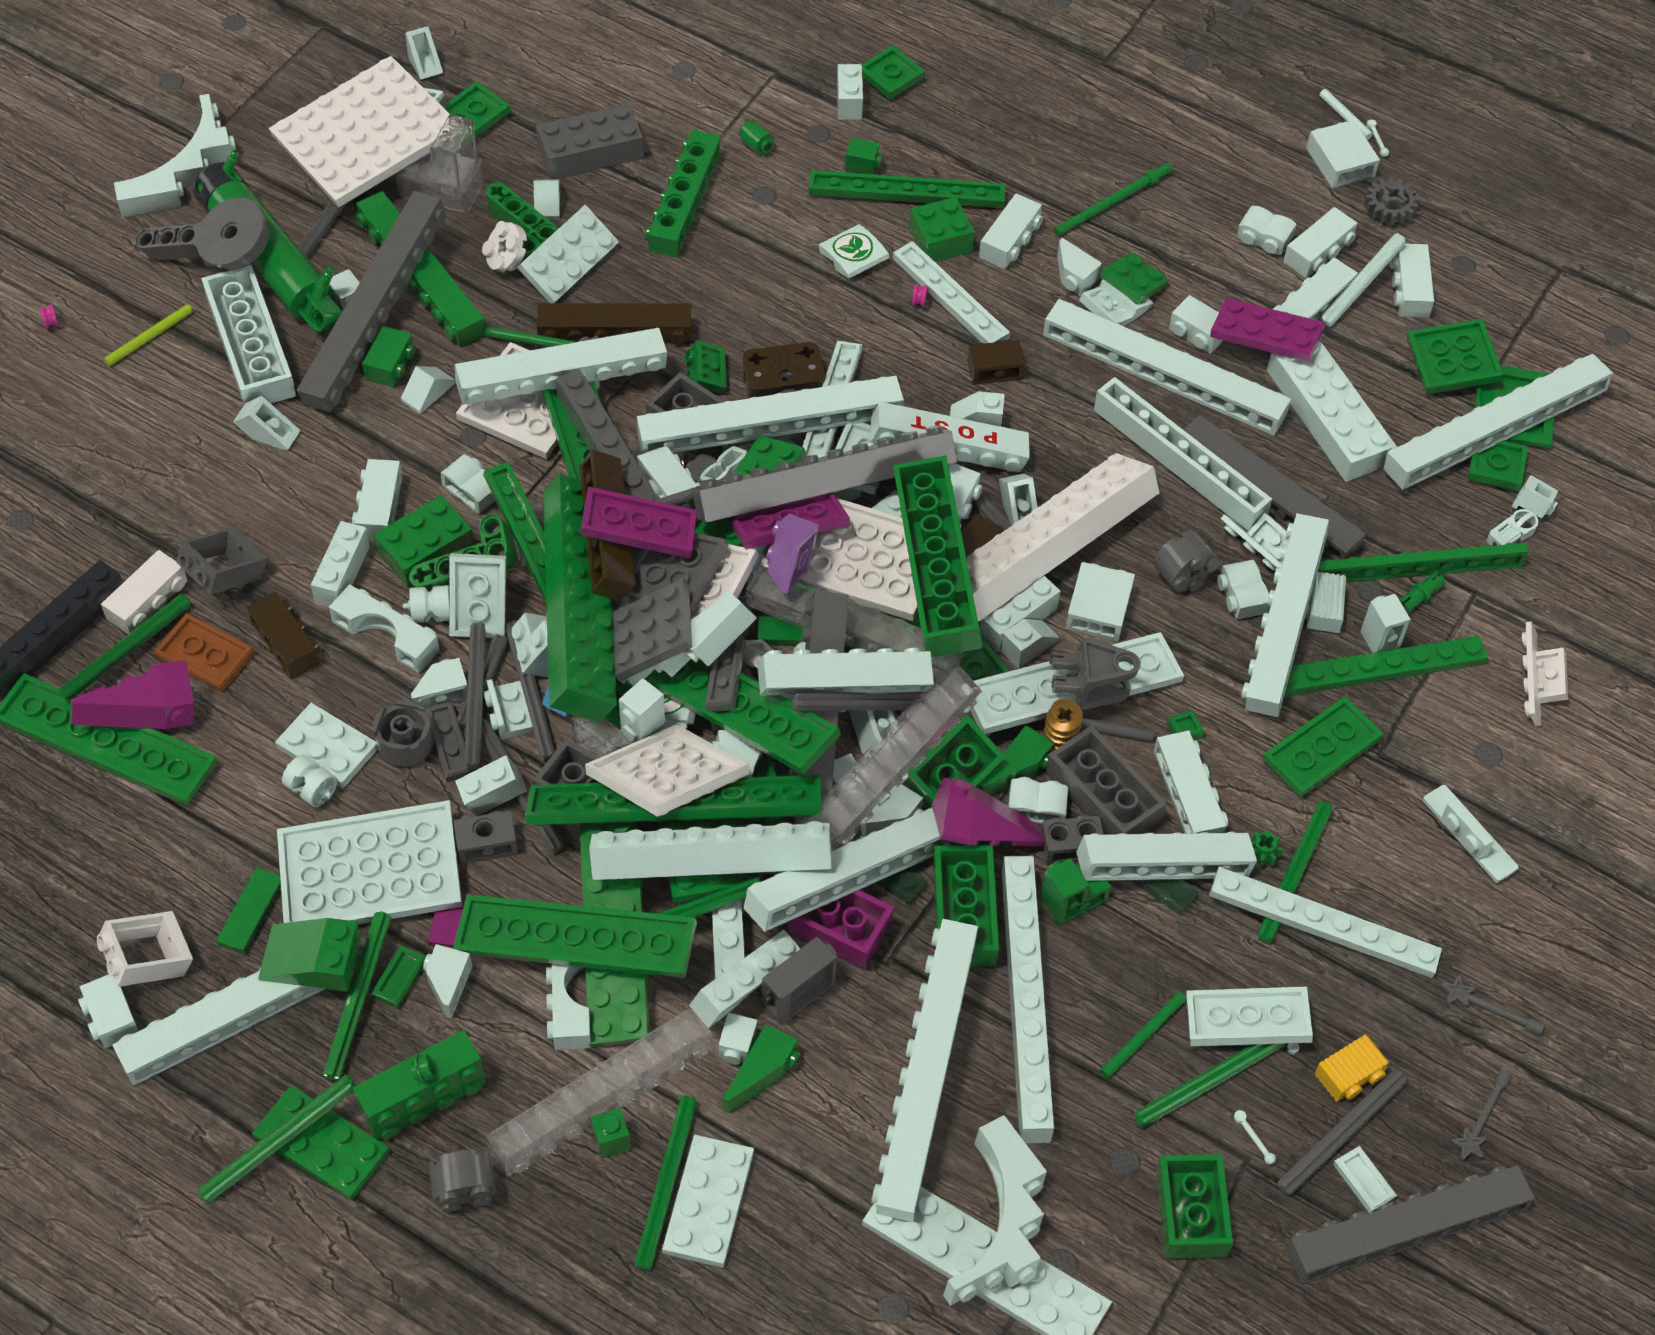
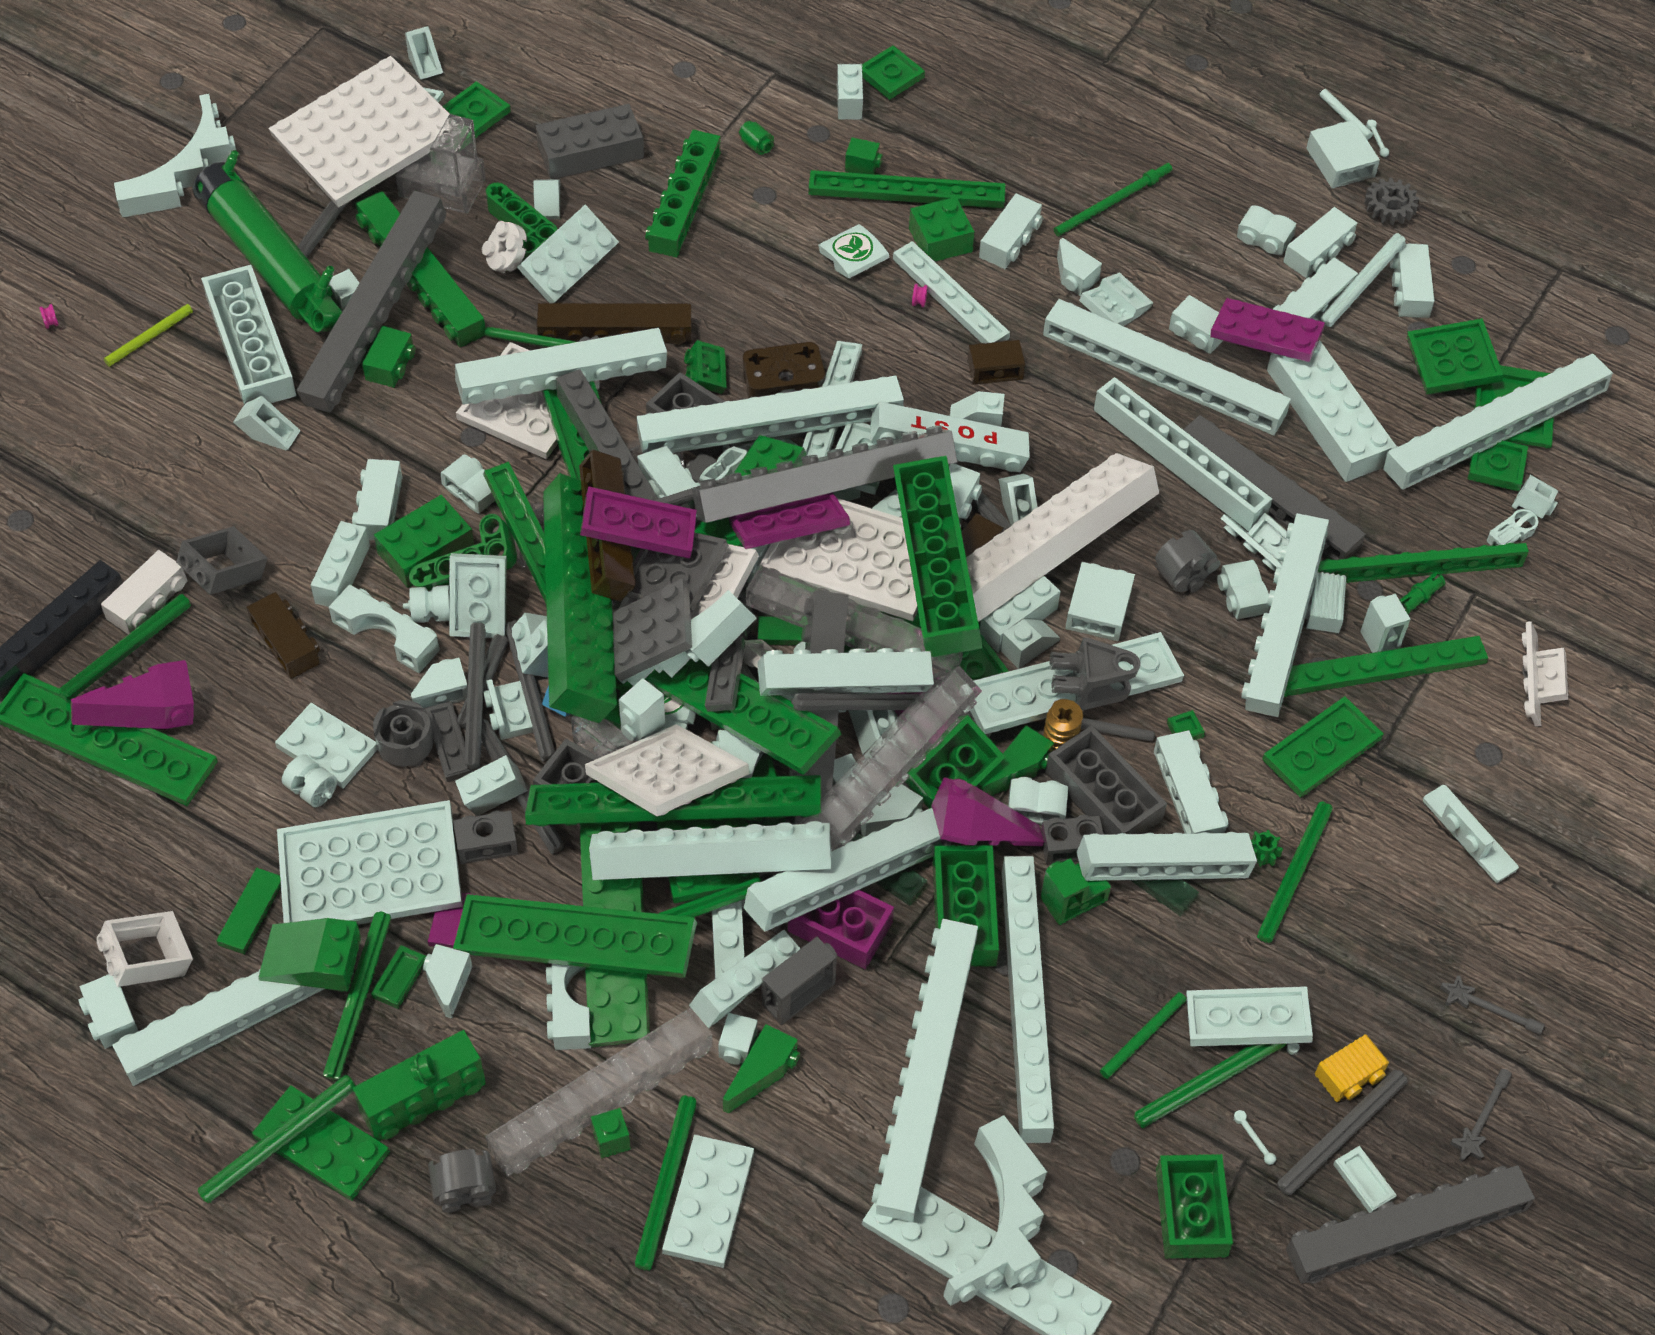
(209, 652): dark orange tile -> none
(226, 238): dark grey beam -> none
(425, 387): light aqua slope -> none
(791, 551): medium lavender slope -> none
(1134, 278): green plate -> none
(1325, 922): light aqua plate -> none

